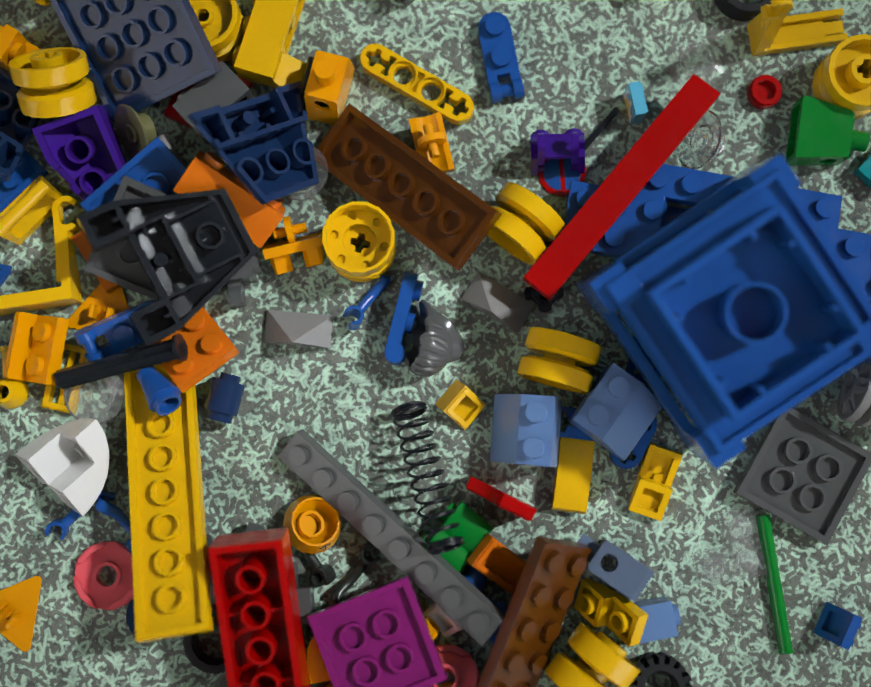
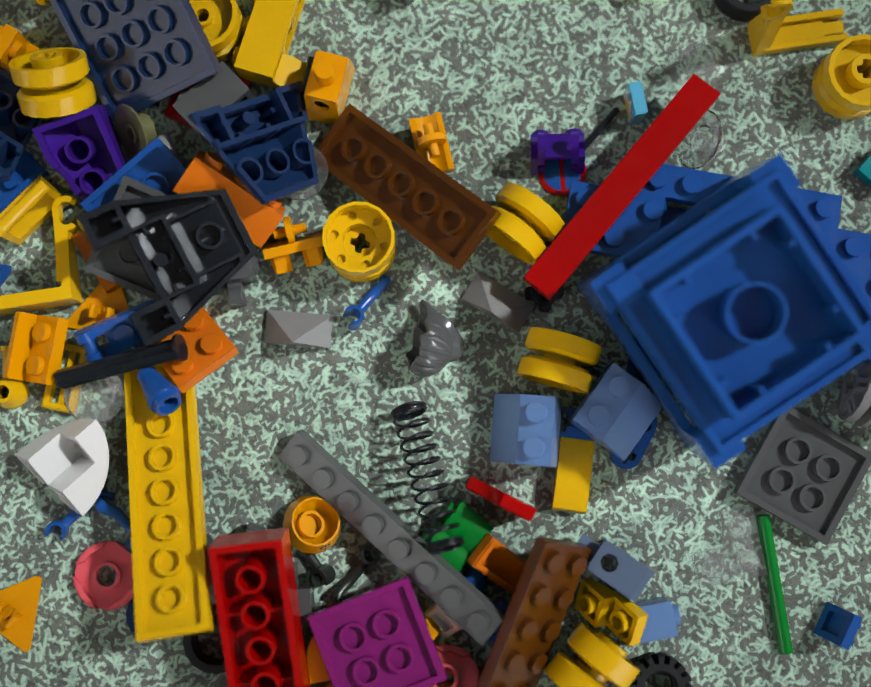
(224, 398): dark blue brick -> none
(403, 320): blue plate -> none
(420, 79): yellow beam -> none
(460, 404): yellow slope -> none
(499, 57): blue plate -> none
(654, 481): yellow slope -> none
(764, 92): red tile -> none
(822, 134): green torso -> none

